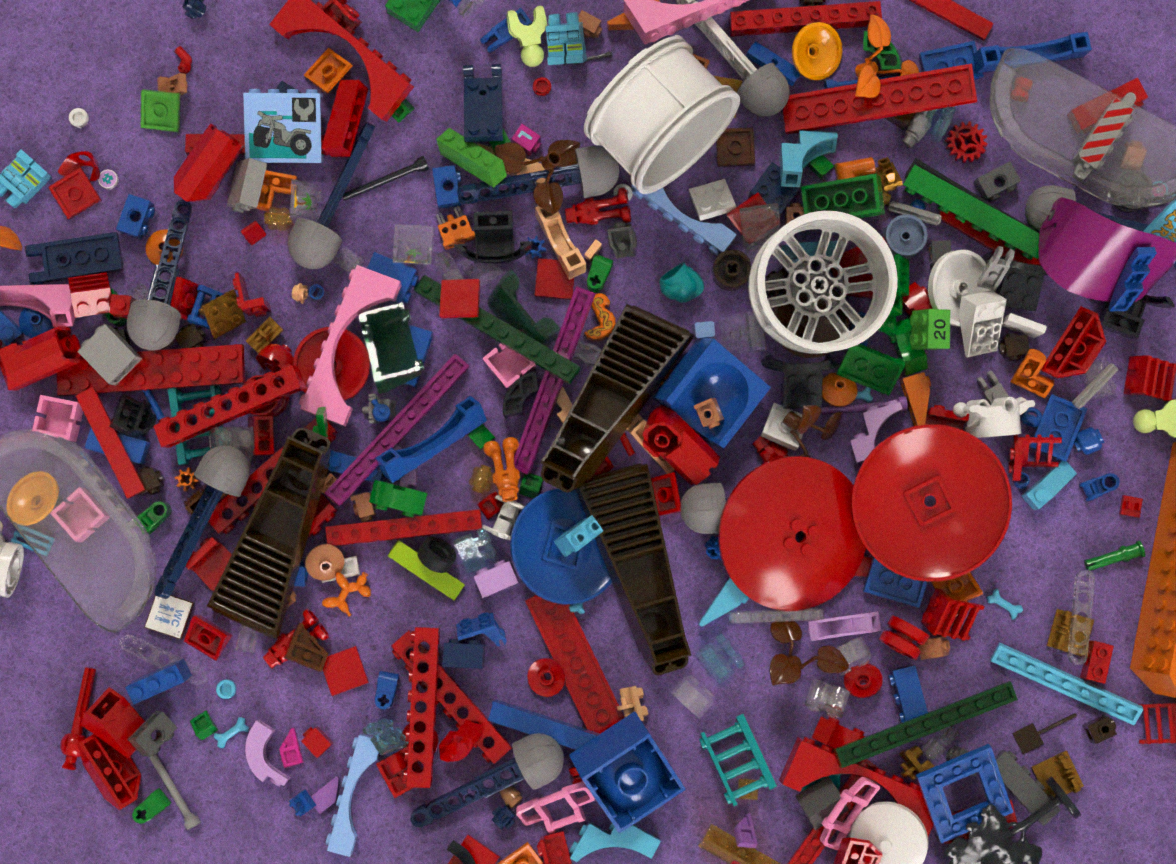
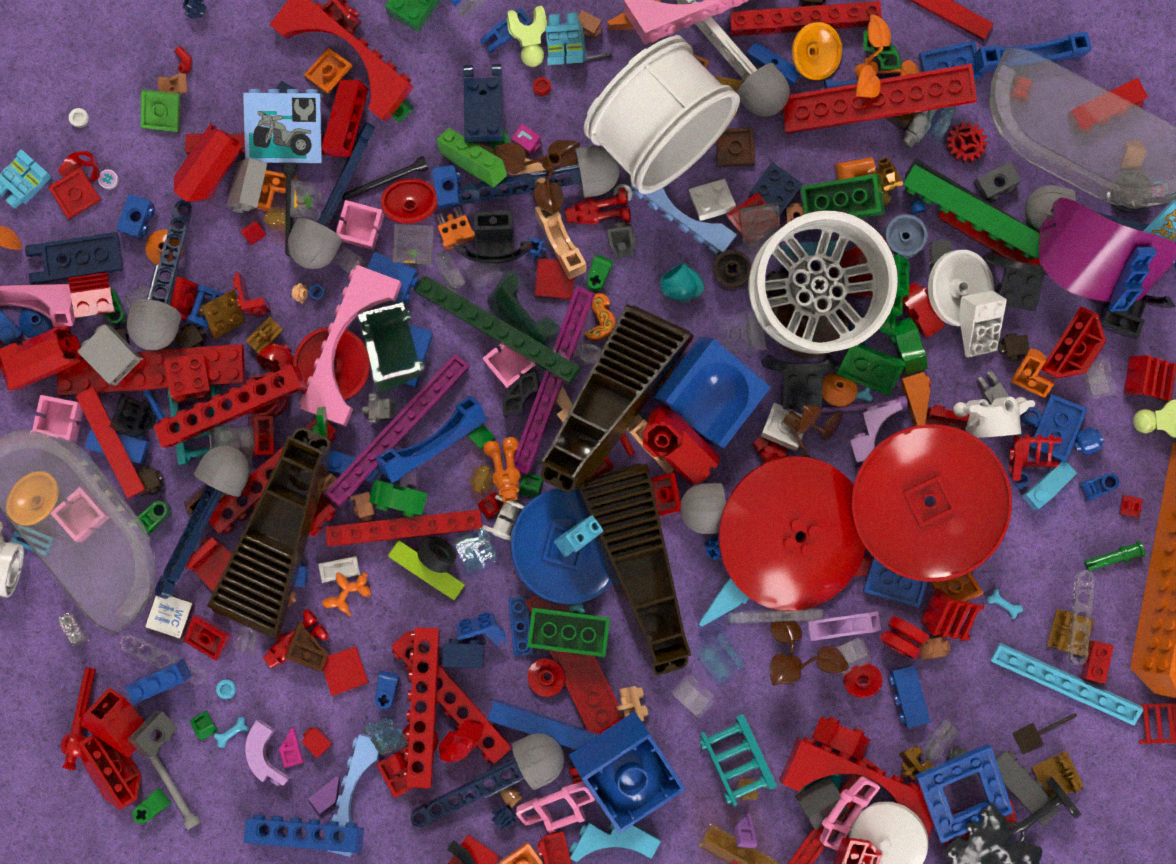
(74, 629): none -> clear piece
(120, 305): red brick -> none
(181, 479): orange gear -> none
(187, 378): none -> red bracket
(256, 834): none -> blue brick
(289, 171): none -> black piece
(302, 803): blue tile -> none
(324, 554): nougat dish -> none
(360, 225): none -> bright pink piece
(380, 411): blue piece -> none
(409, 201): none -> red dish
(459, 298): red tile -> none
(495, 579): lavender brick -> none
(519, 614): none -> blue tile
(568, 632): none -> green brick
(593, 249): light nougat tile -> none
(703, 329): light blue slope -> none
(716, 414): nougat brick -> none
(796, 156): medium azure arch -> none
(820, 166): green slope -> none
(827, 698): clear brick -> none
(923, 215): light grey axle -> none
(925, 724): dark green plate -> none
(930, 329): bright green brick -> none
(995, 269): light grey hinge -> none
(1023, 326): white tile -> none
(1094, 386): light grey axle -> none
(1100, 729): dark brown brick -> none
(1102, 136): light grey hinge -> none

